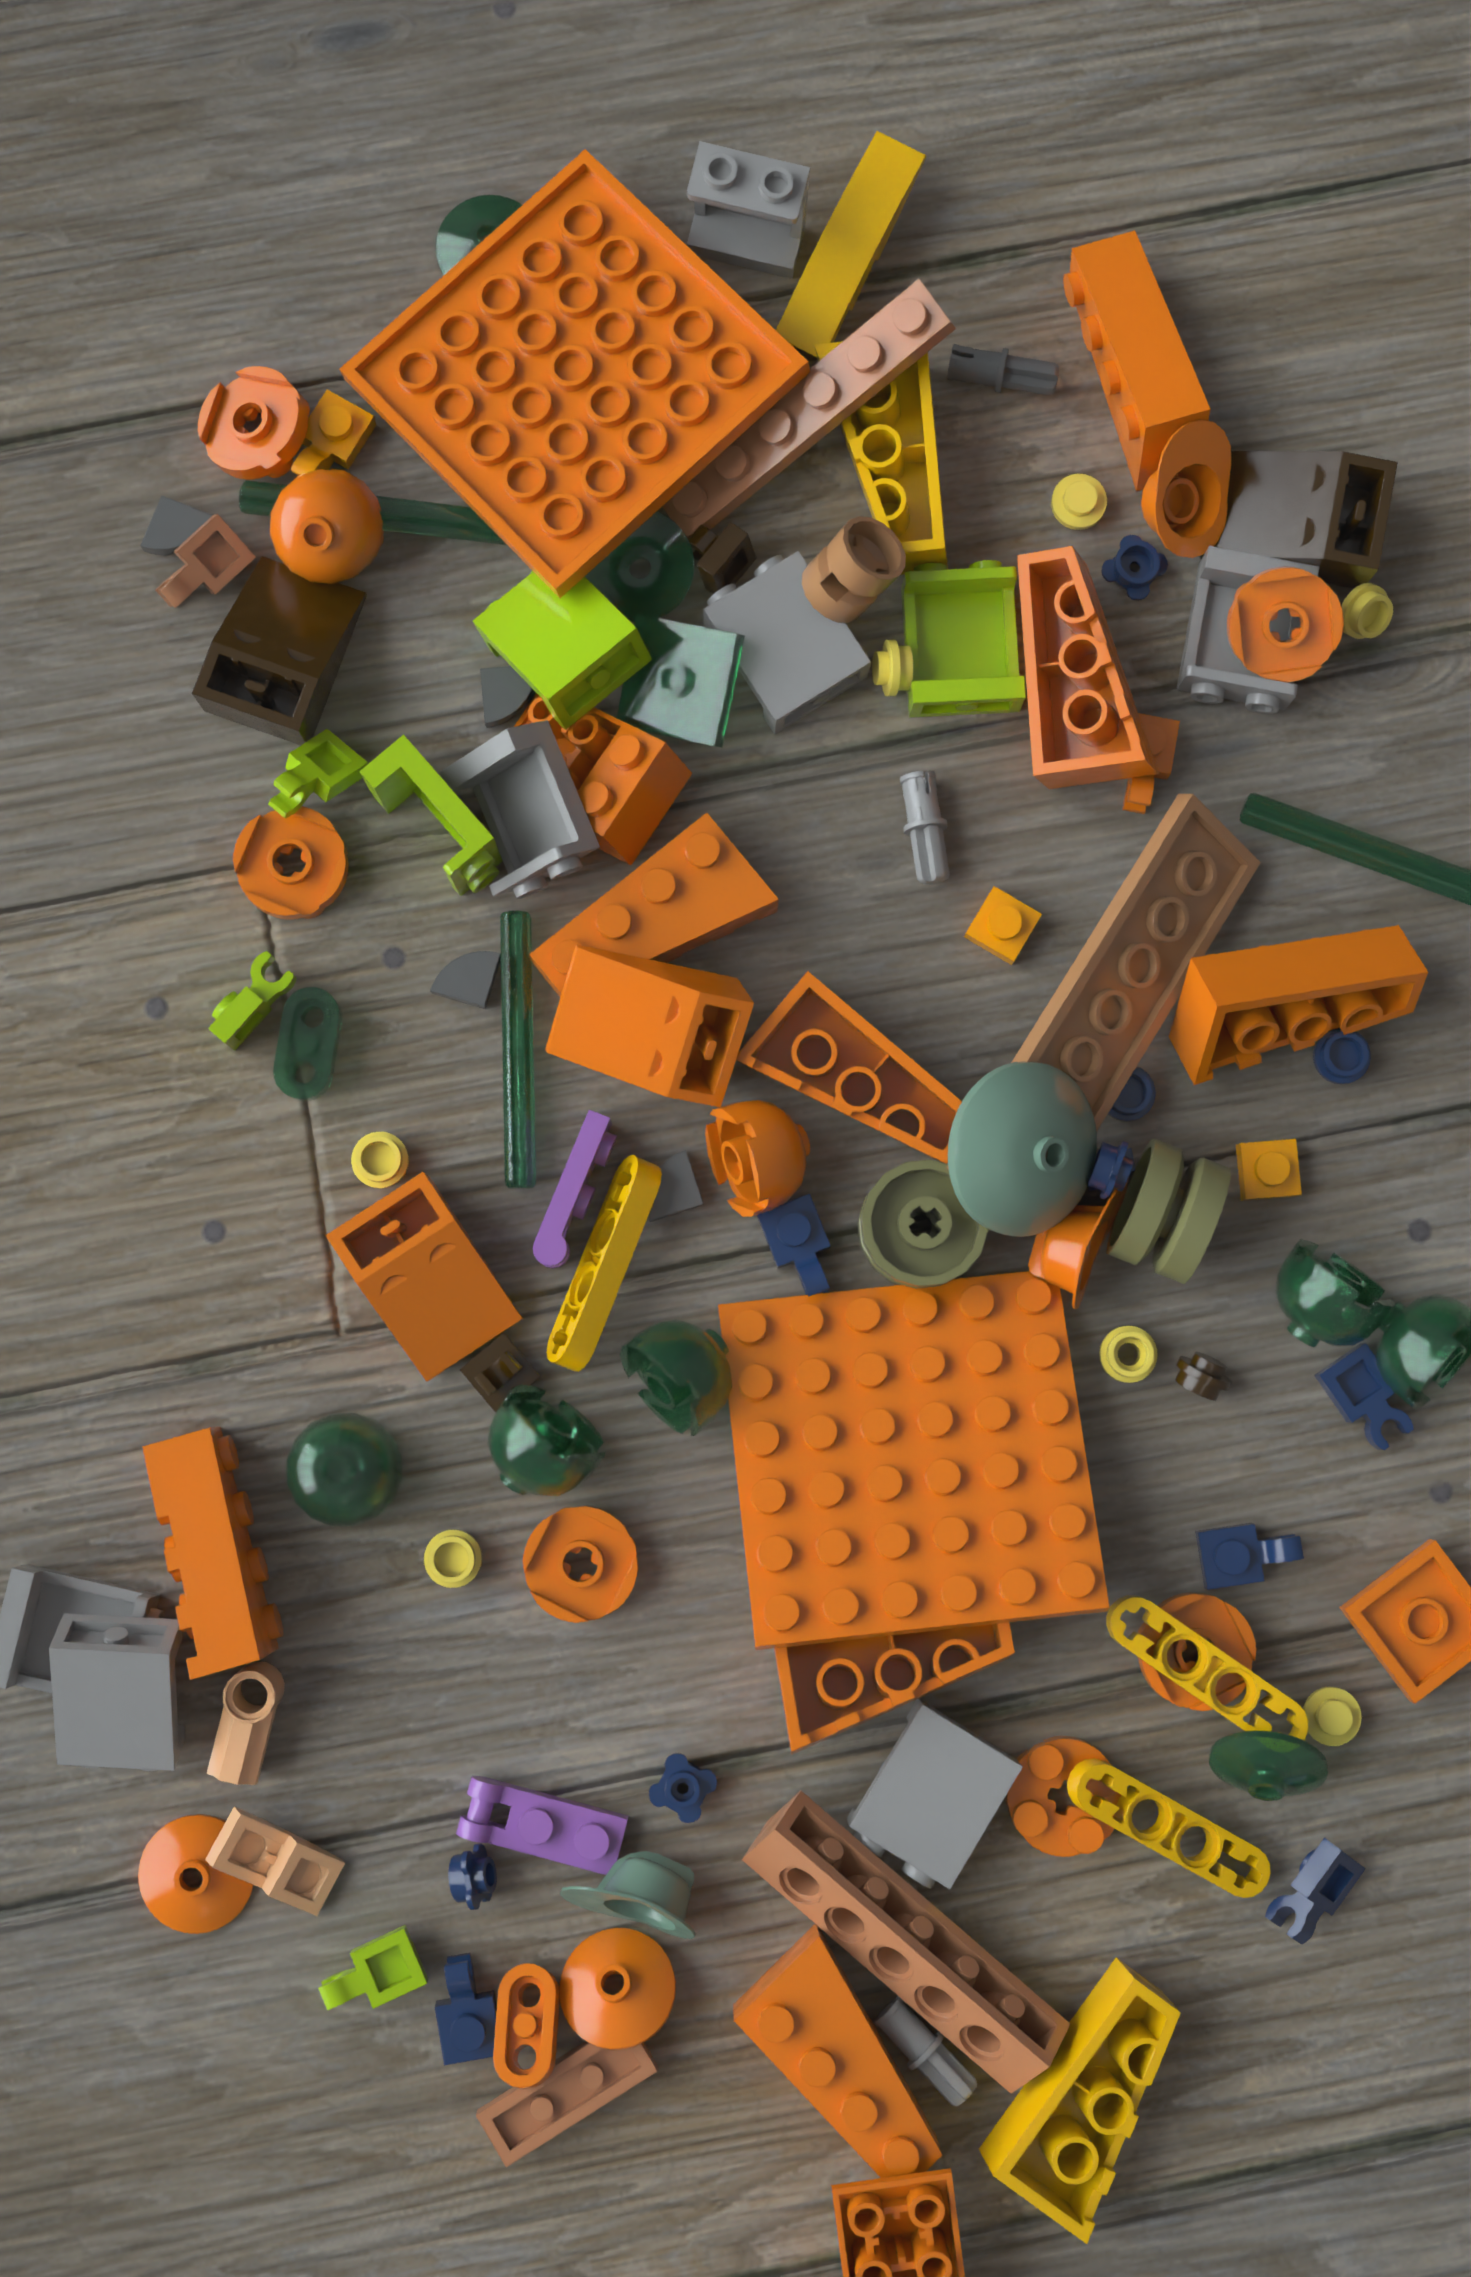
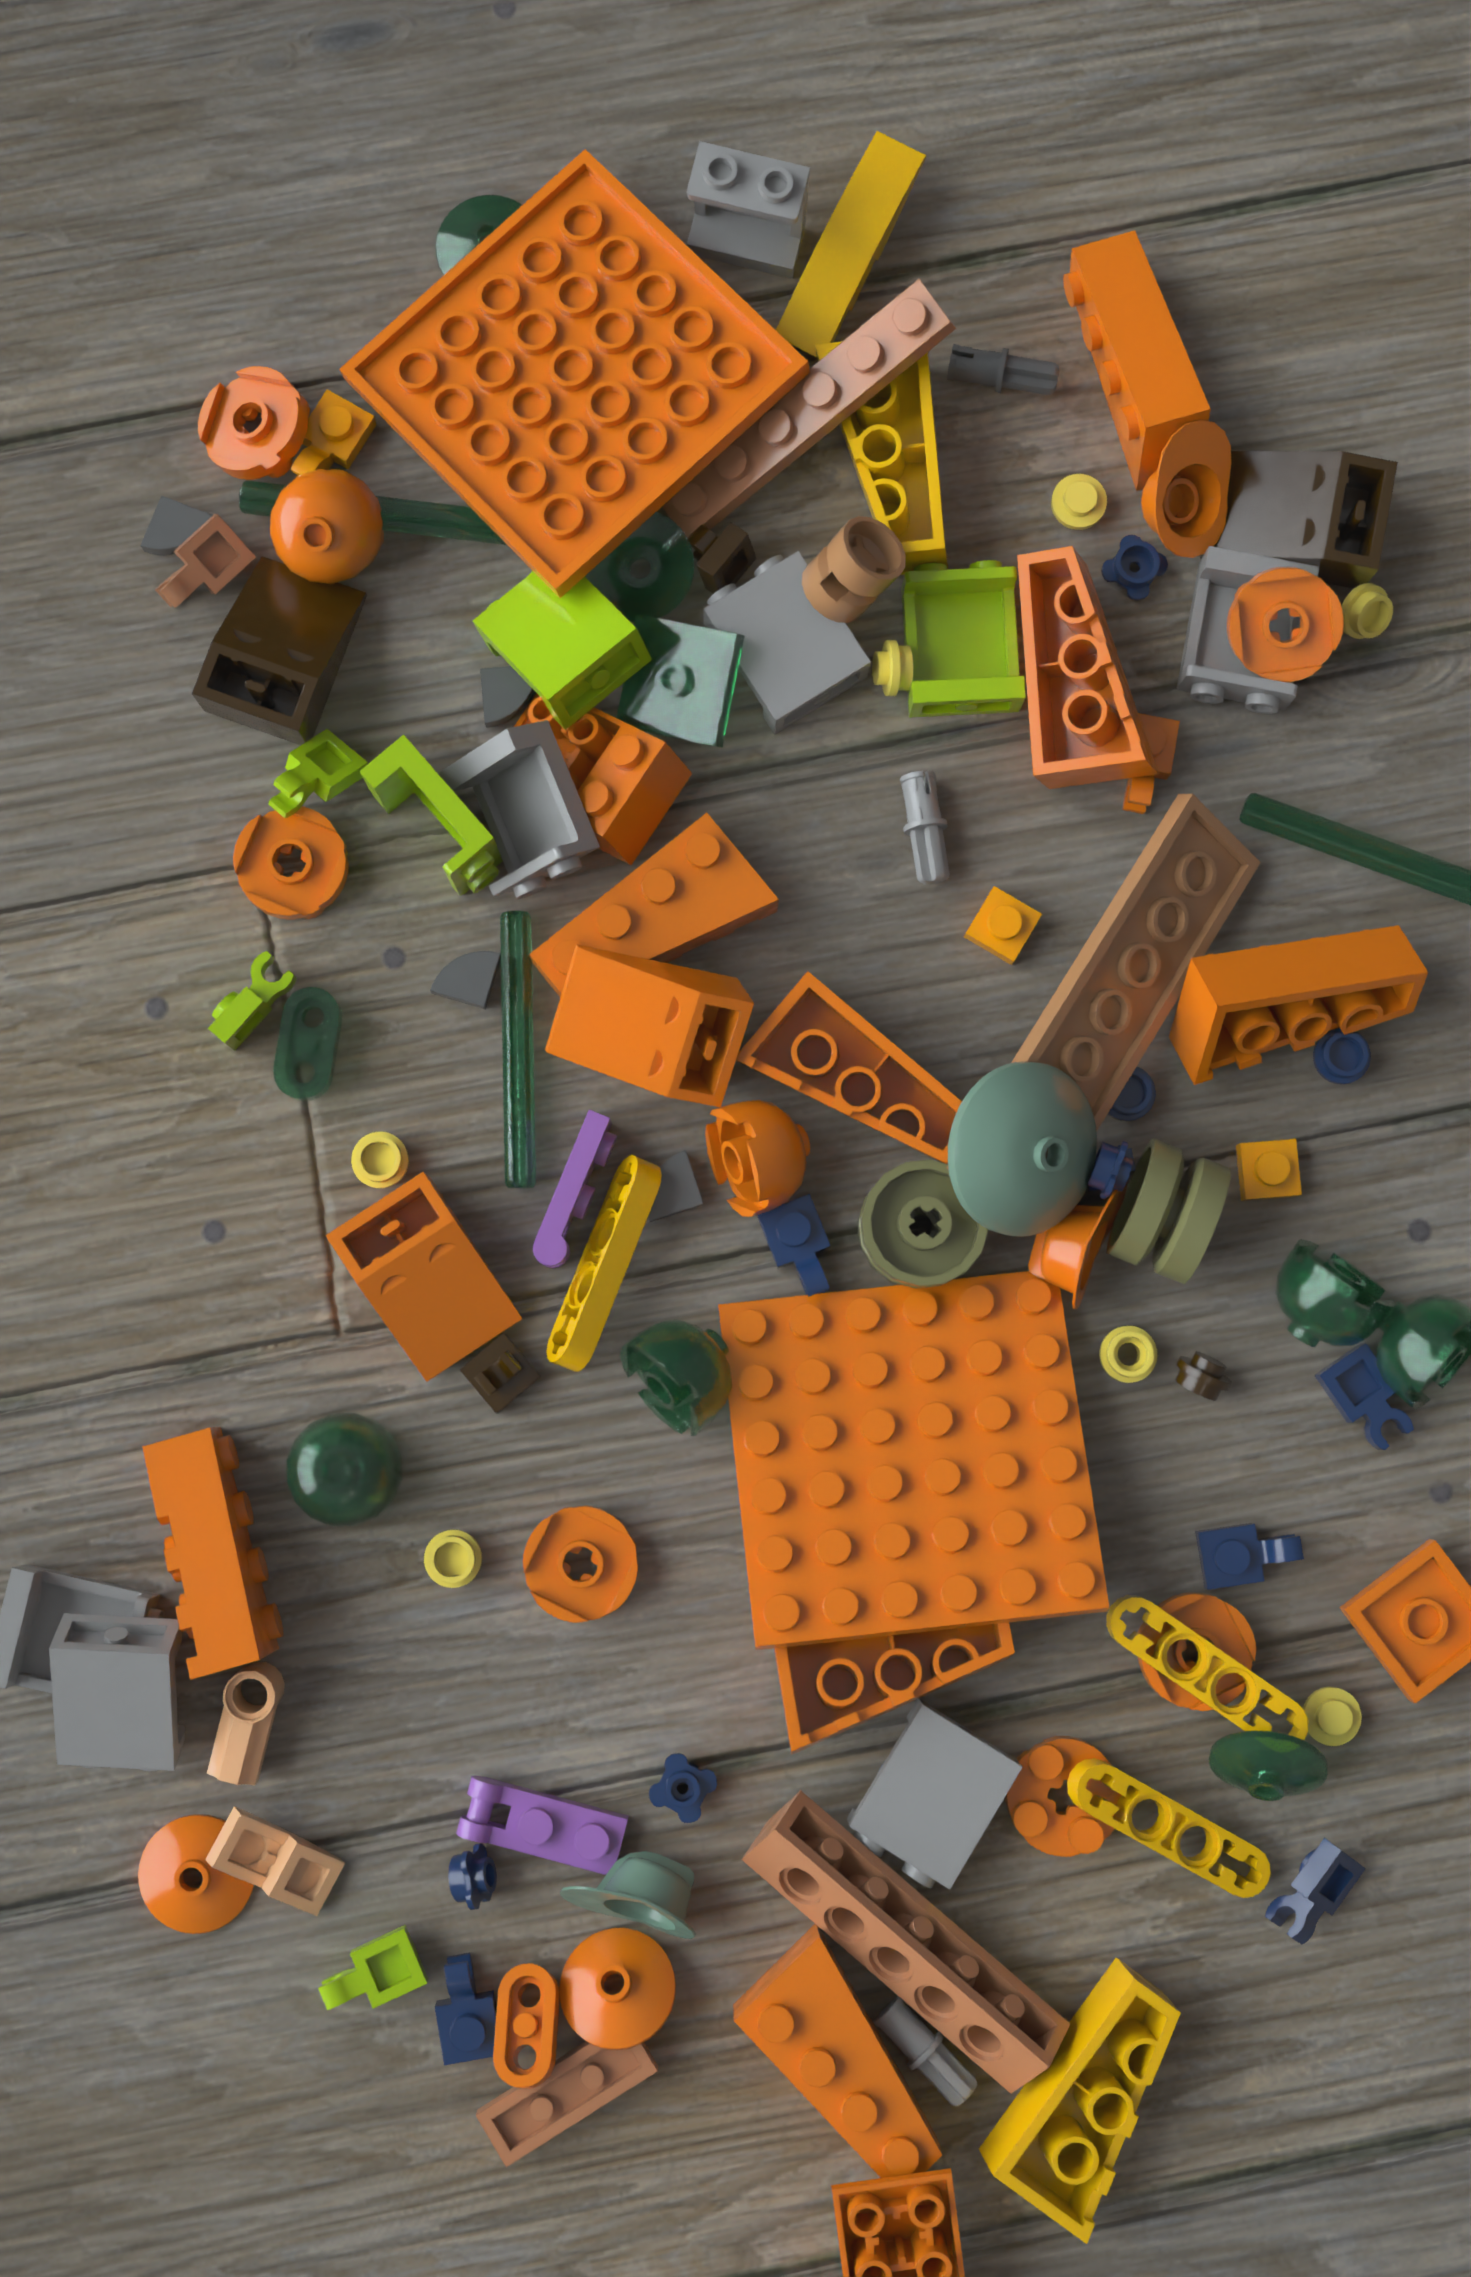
(542, 1447): clear green cylinder -> none

